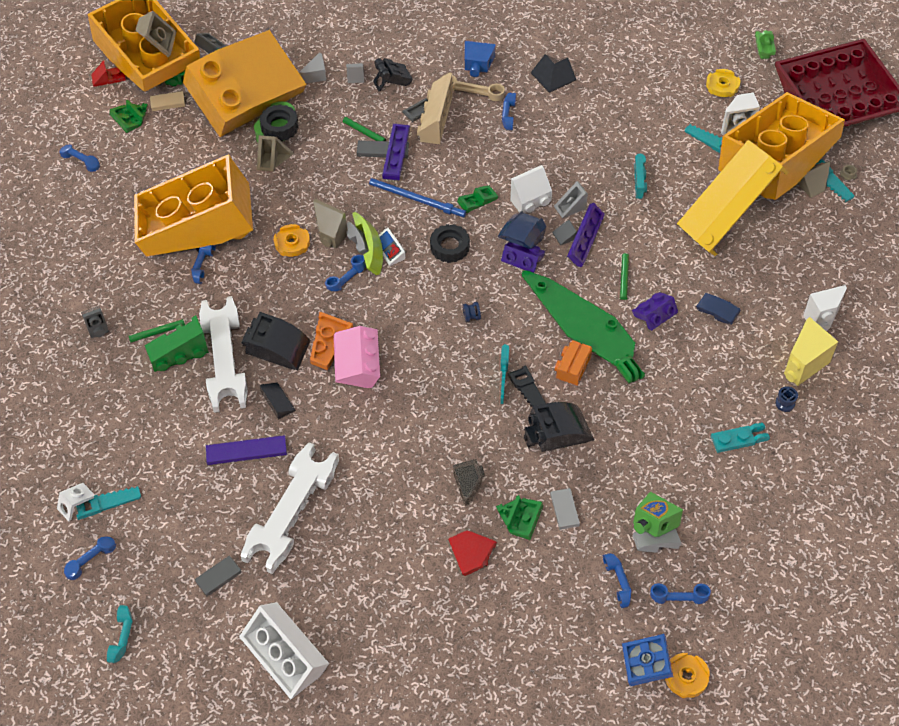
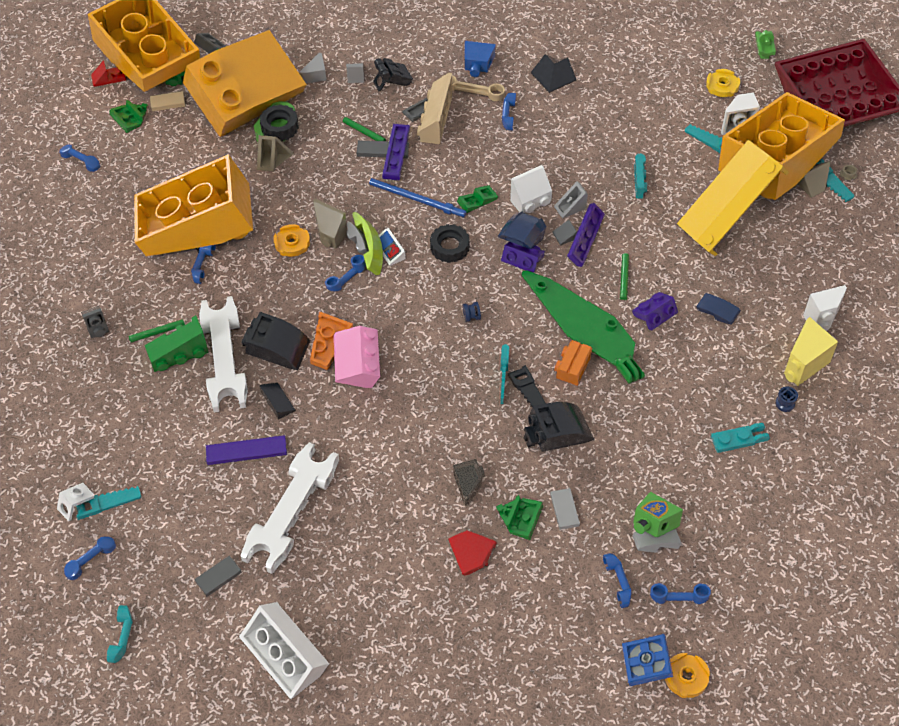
(157, 32): dark tan slope -> none

